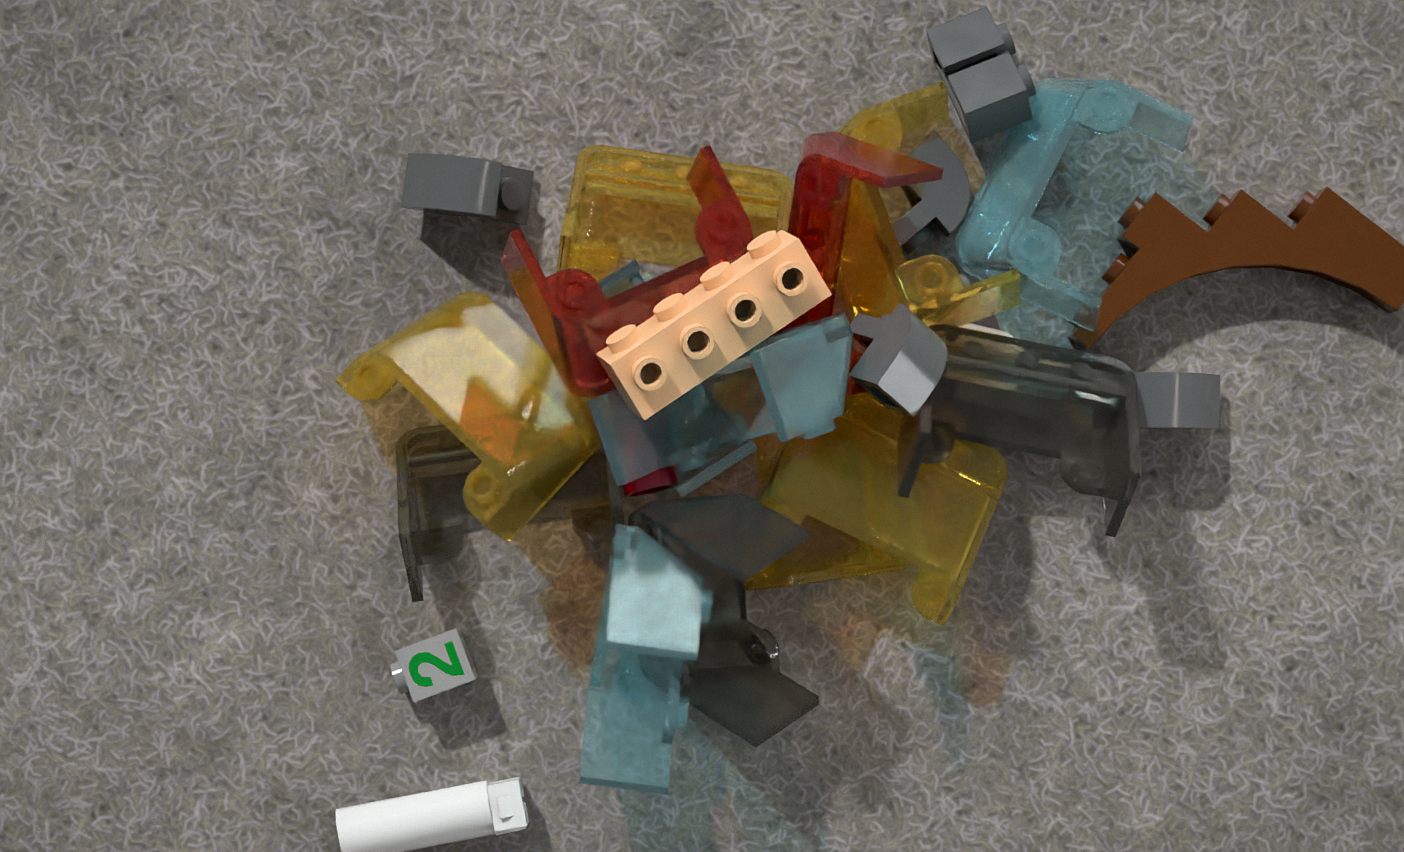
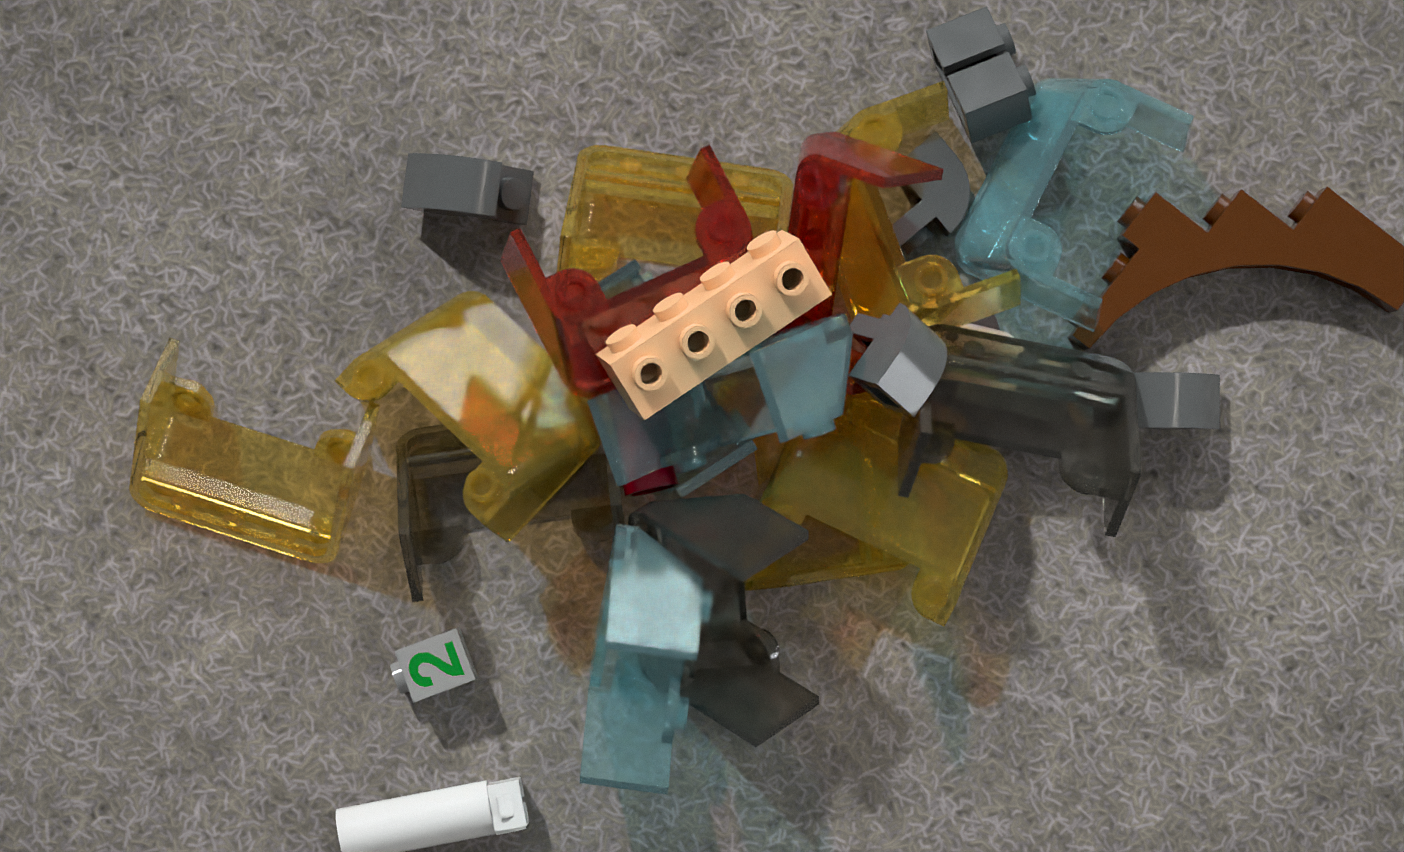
(240, 477): none -> clear yellow windscreen

